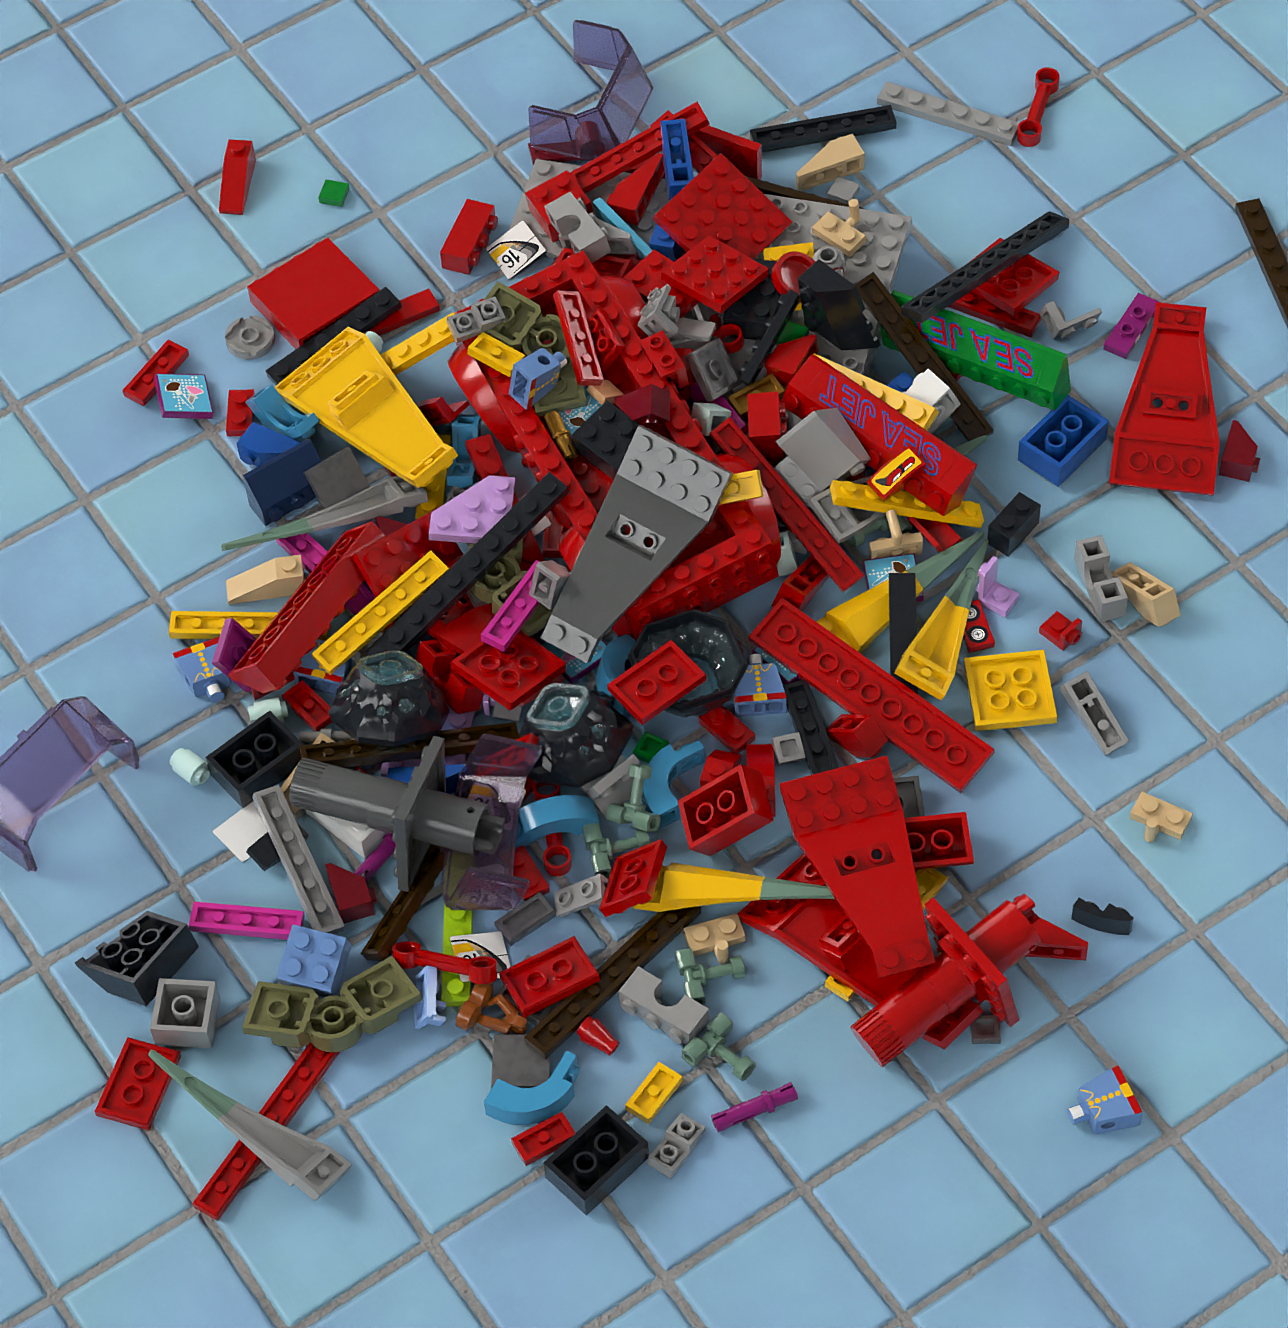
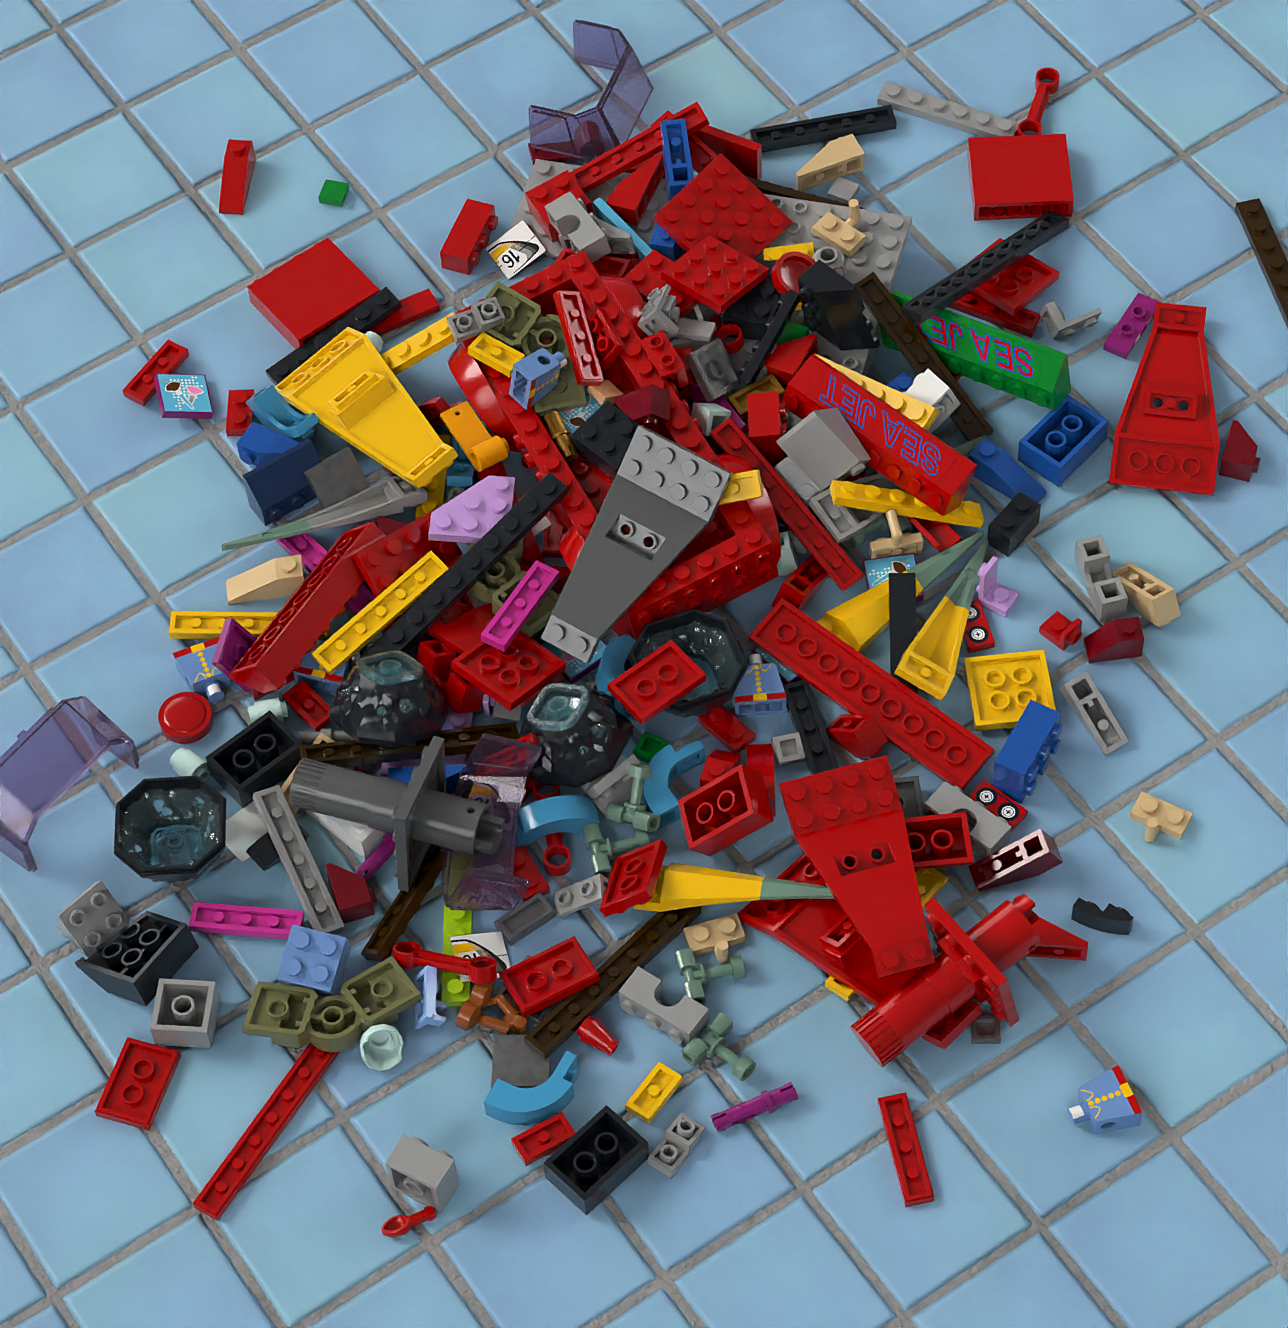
(92, 918): none -> light grey bracket
(170, 828): none -> clear light blue rock
(185, 717): none -> red piece
(250, 337): light grey tile -> none
(289, 1154): light grey plate -> none
(381, 1047): none -> light aqua hair
(401, 1224): none -> red piece
(422, 1172): none -> light grey brick
(474, 438): none -> light orange door
(548, 582): light grey slope -> none
(896, 472): slope -> none
(905, 1149): none -> red tile
(988, 832): none -> light grey arch
(999, 804): none -> tile
(1002, 472): none -> blue slope
(1017, 861): none -> dark red slope
(1019, 176): none -> red brick
(1027, 751): none -> blue brick
(1115, 641): none -> dark red slope

